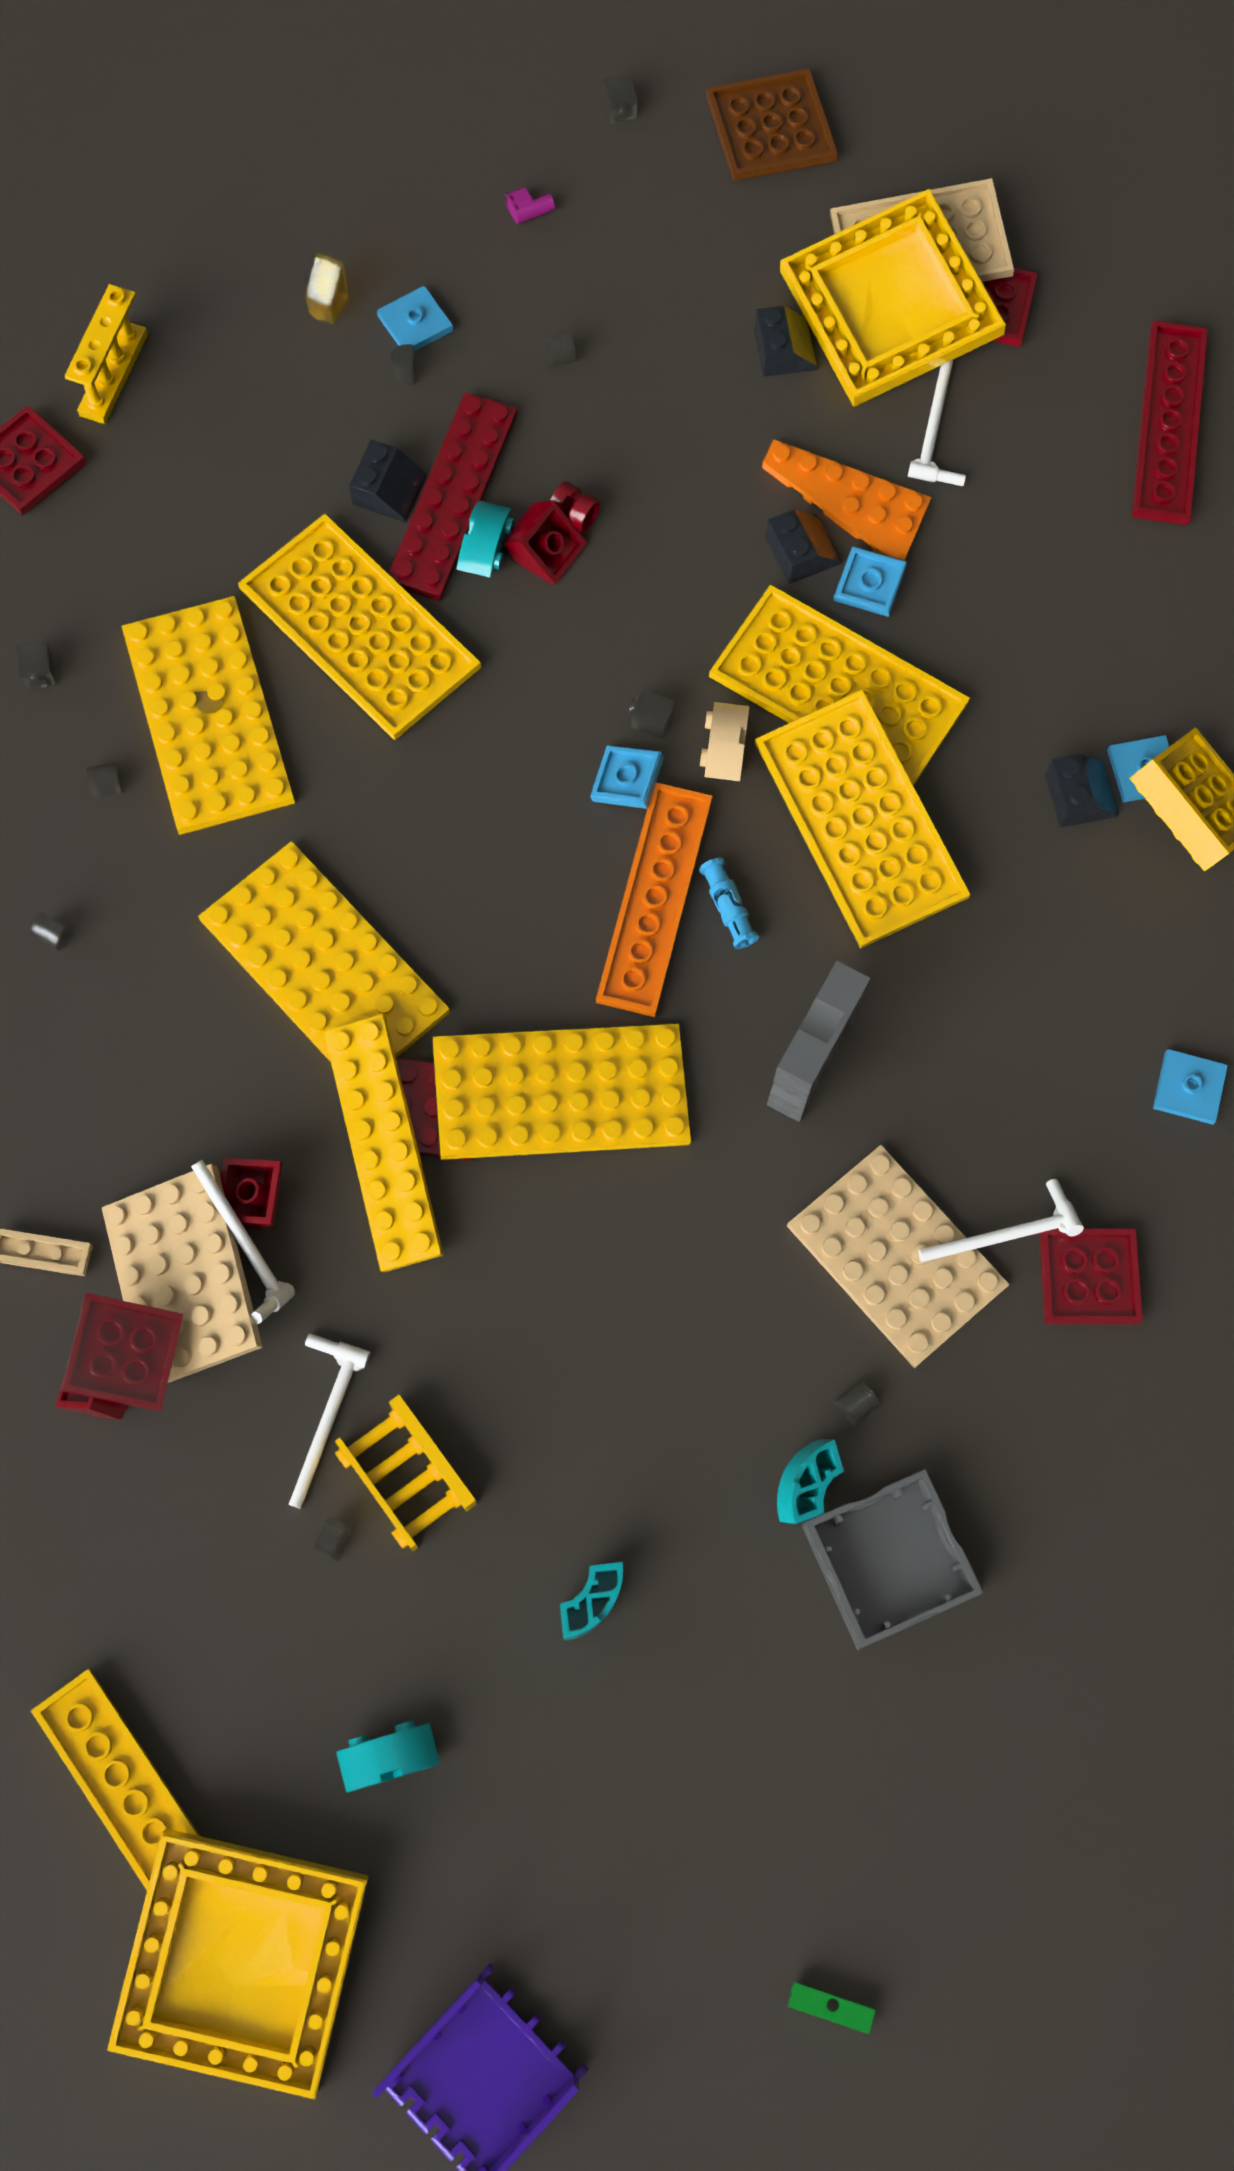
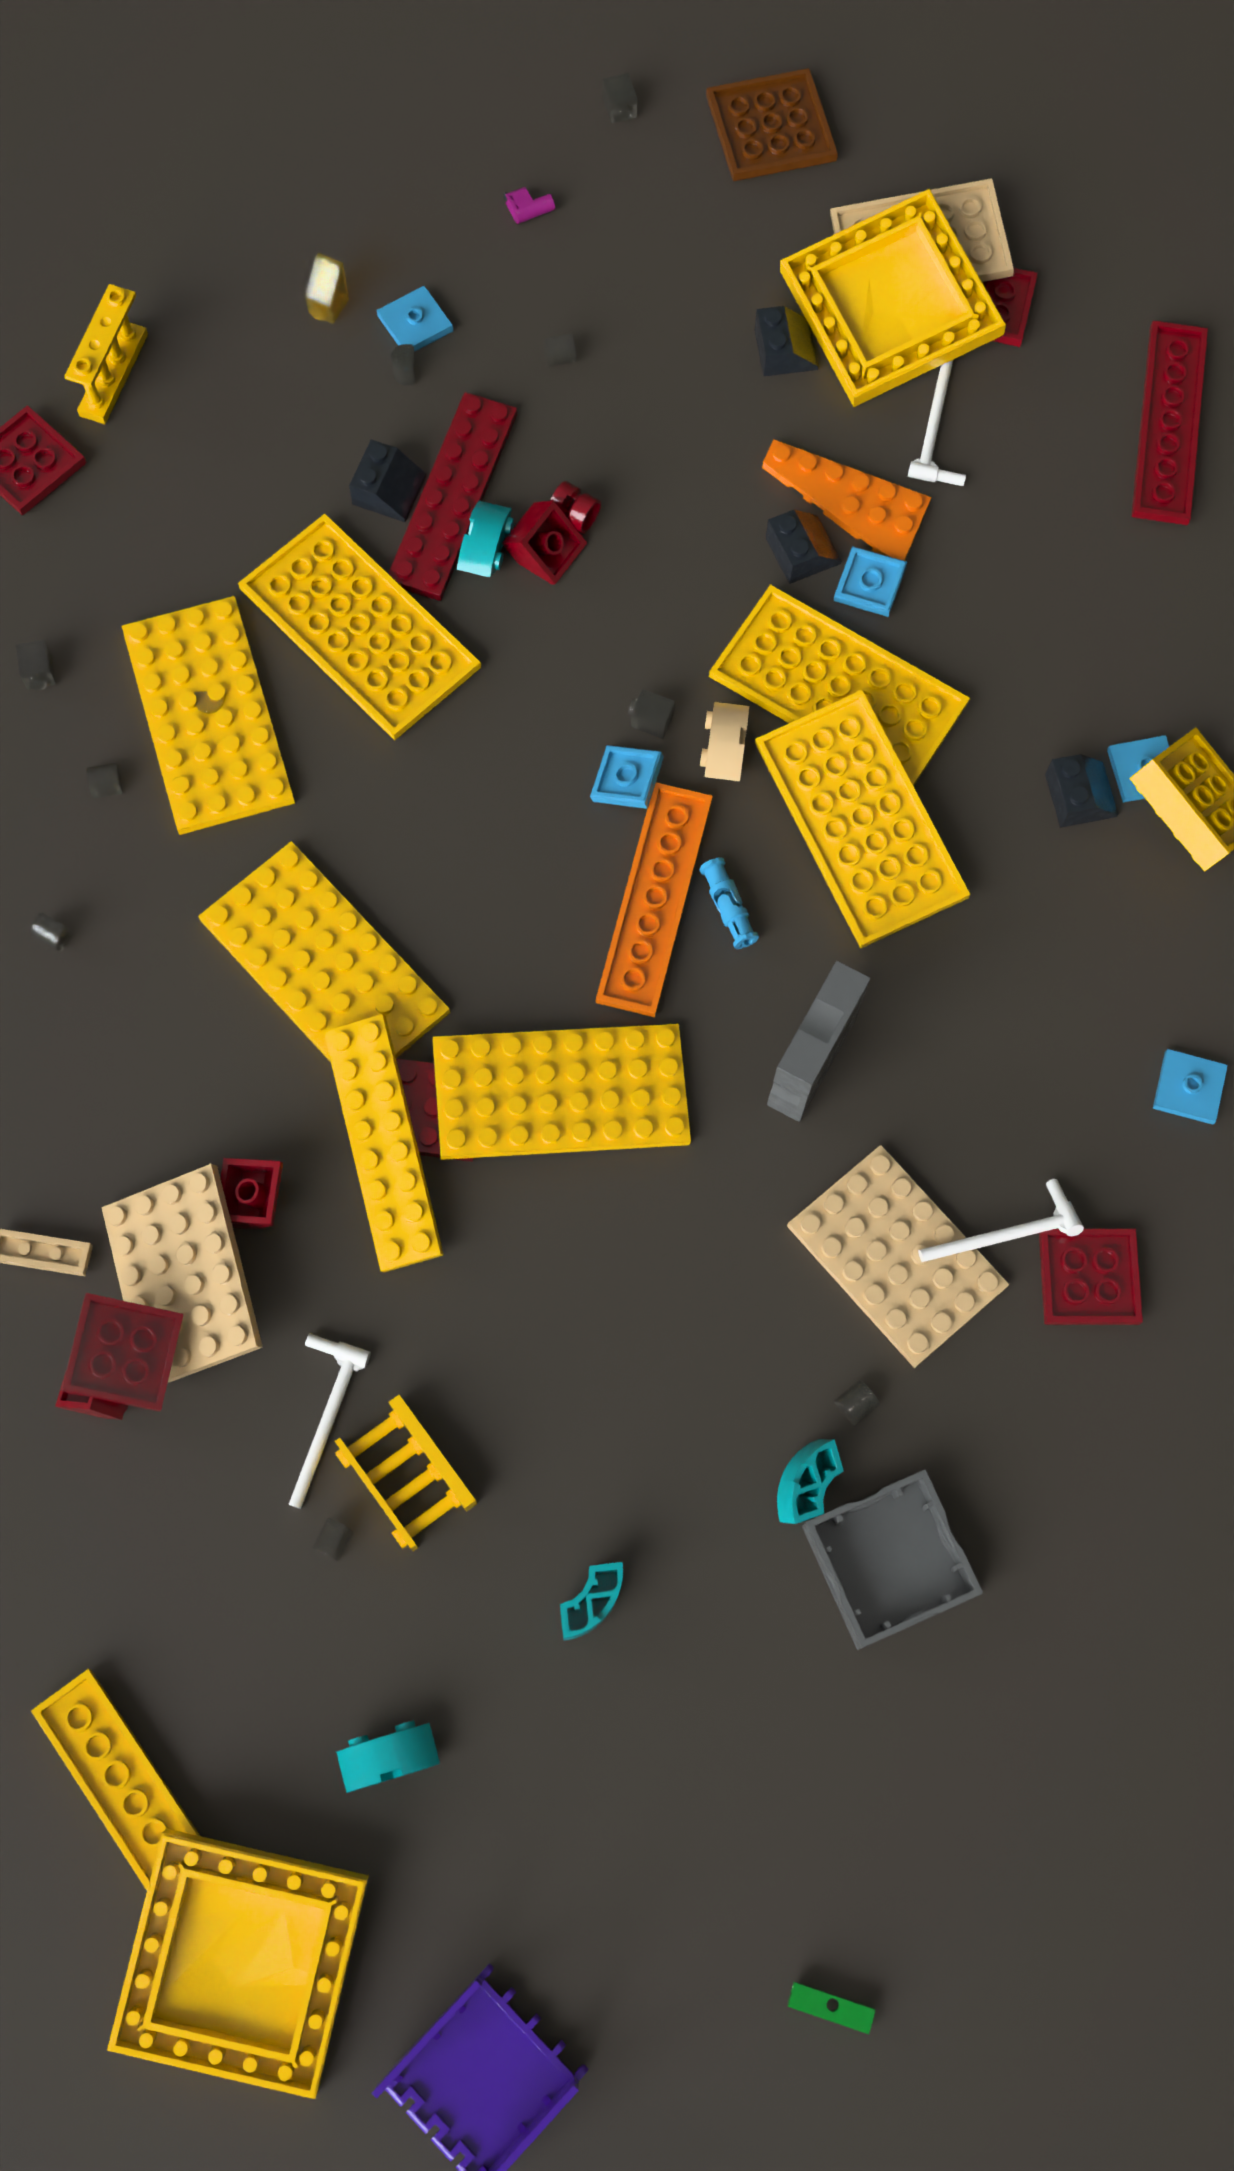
(277, 1292): white bar -> none

